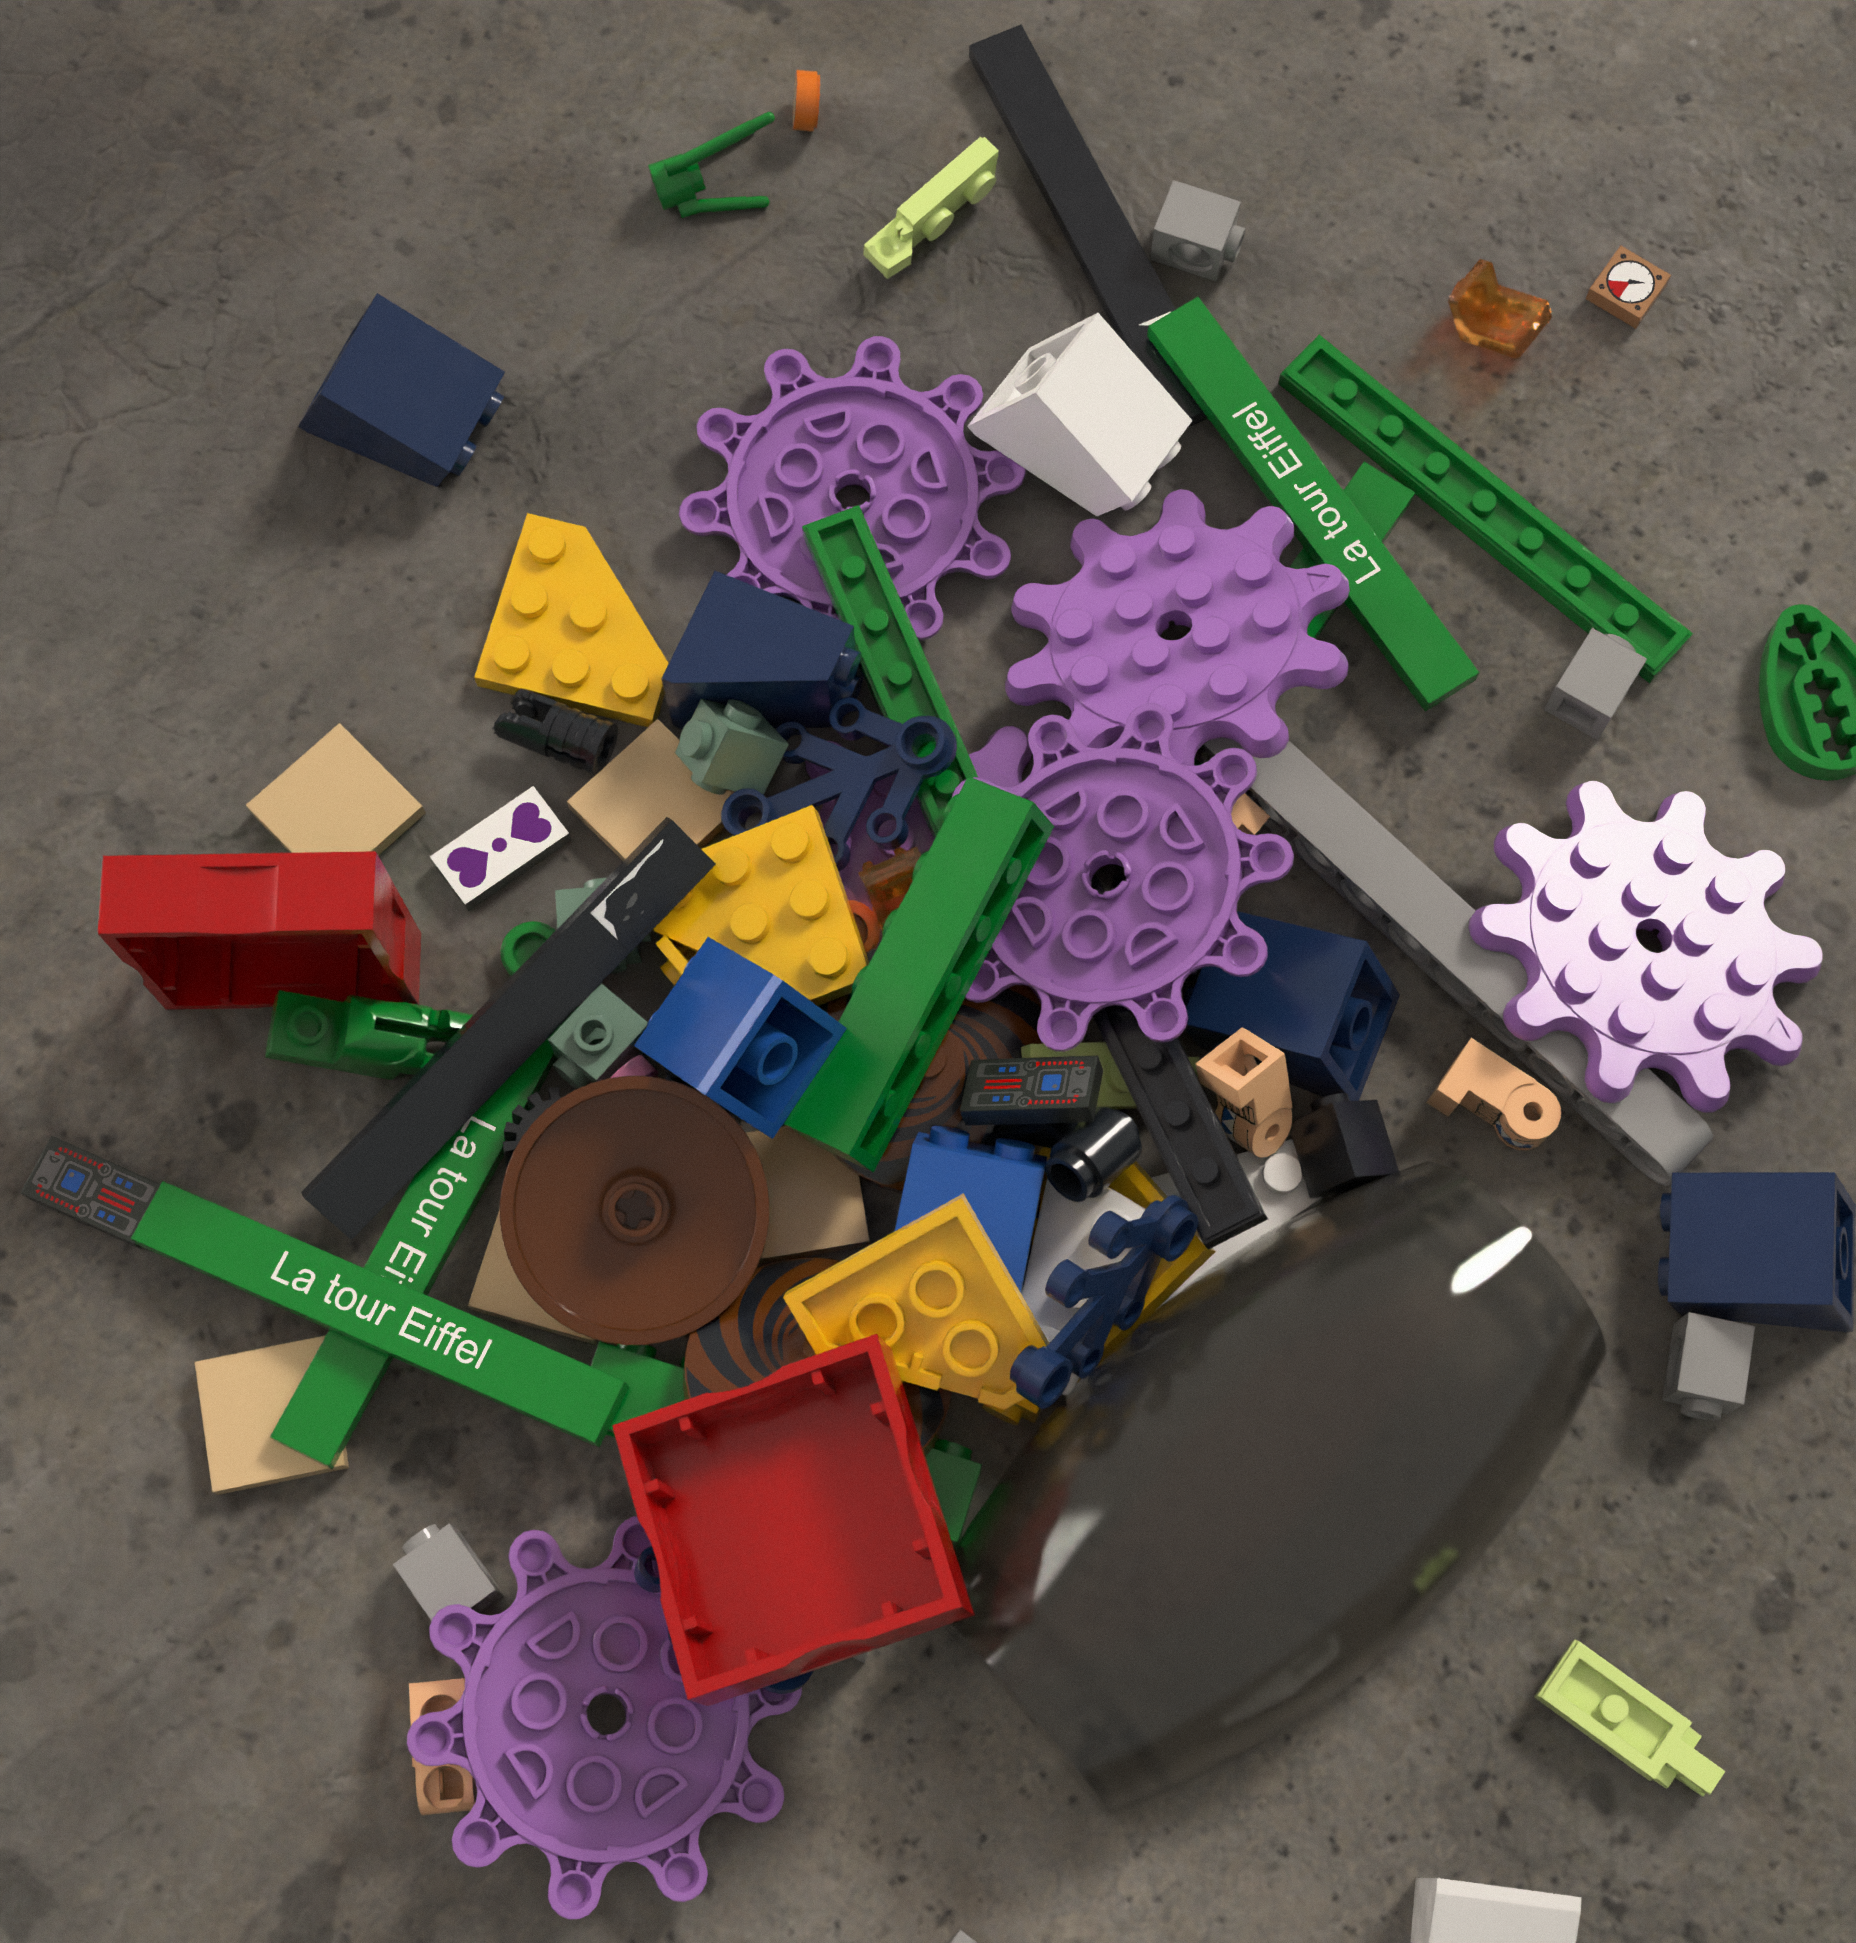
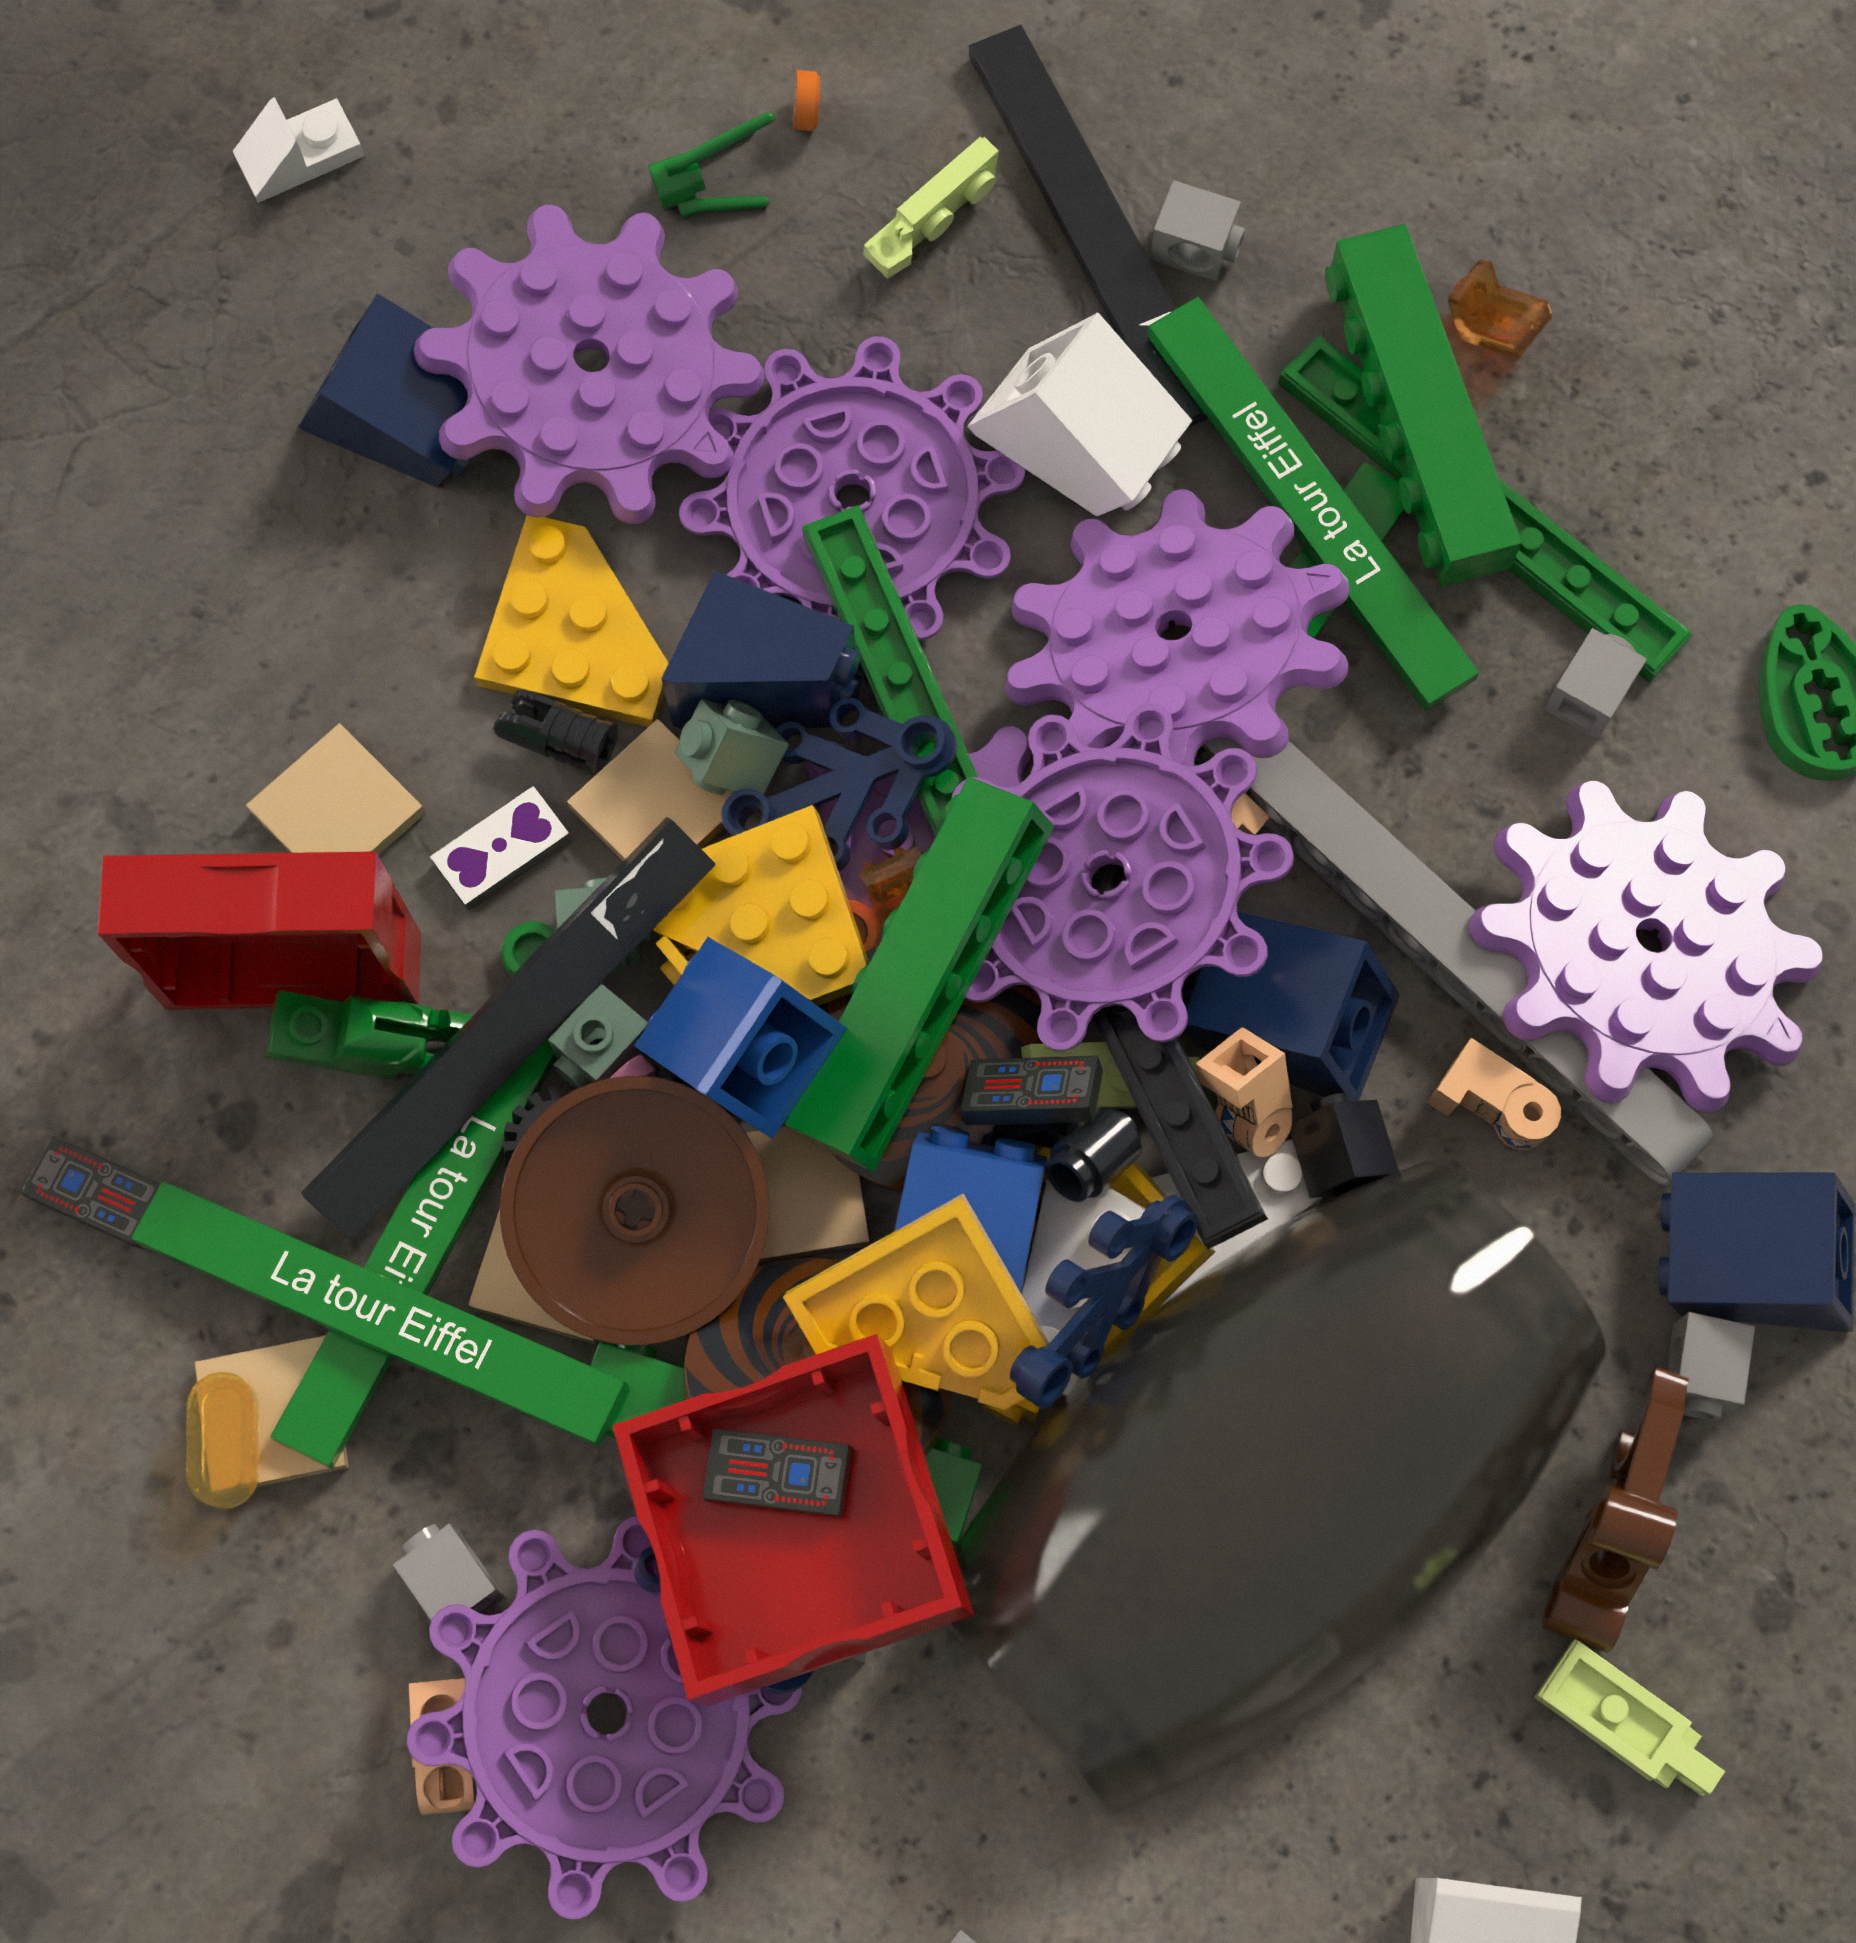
(222, 1440): none -> clear yellow tile
(289, 152): none -> white slope
(578, 423): none -> medium lavender plate
(778, 1473): none -> pearl dark grey tile
(1422, 406): none -> green brick
(1625, 1528): none -> reddish brown piece
(1628, 287): tile -> none

